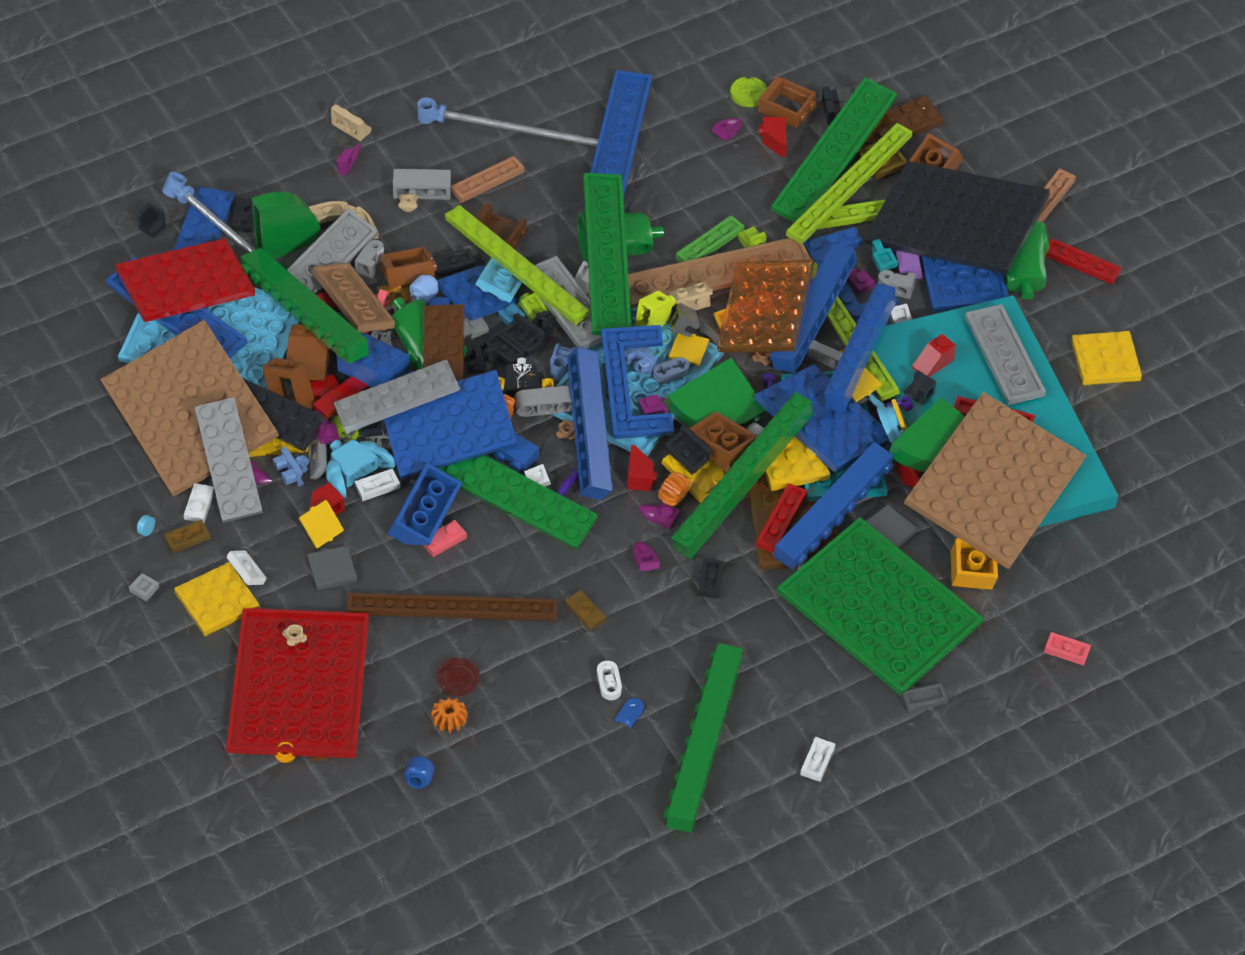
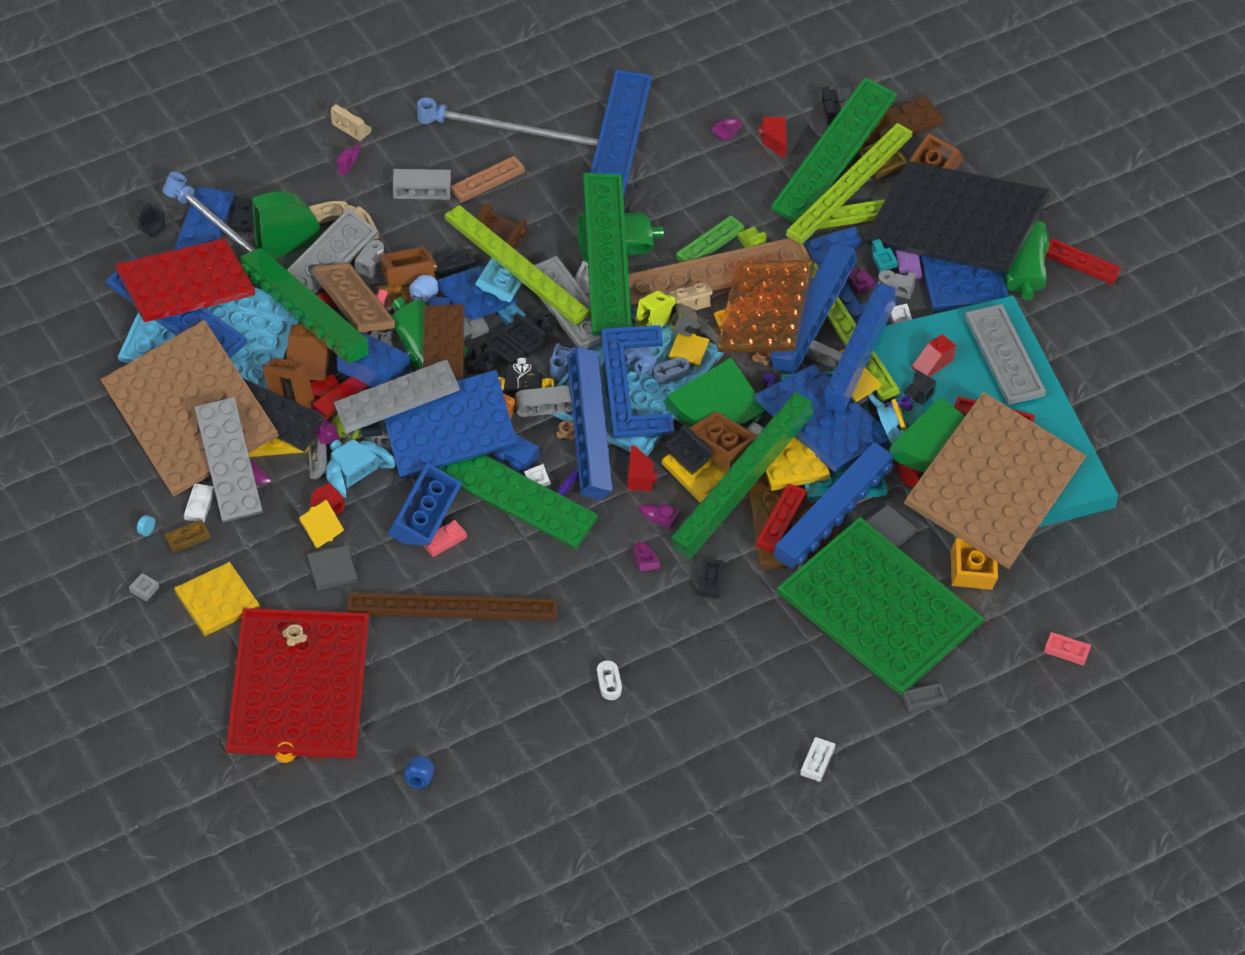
(246, 568): white plate -> none
(294, 464): medium blue hips -> none
(377, 484): white plate -> none
(408, 202): tan plate -> none
(449, 714): orange gear -> none
(458, 677): clear red tile -> none
(531, 305): lime bracket -> none
(585, 610): pearl gold plate -> none
(630, 712): blue piece -> none
(652, 405): magenta plate -> none
(674, 489): orange gear -> none
(704, 738): green brick -> none
(747, 91): lime tile -> none
(792, 91): dark orange window -> none
(1058, 187): nougat plate -> none
(1106, 358): yellow plate -> none

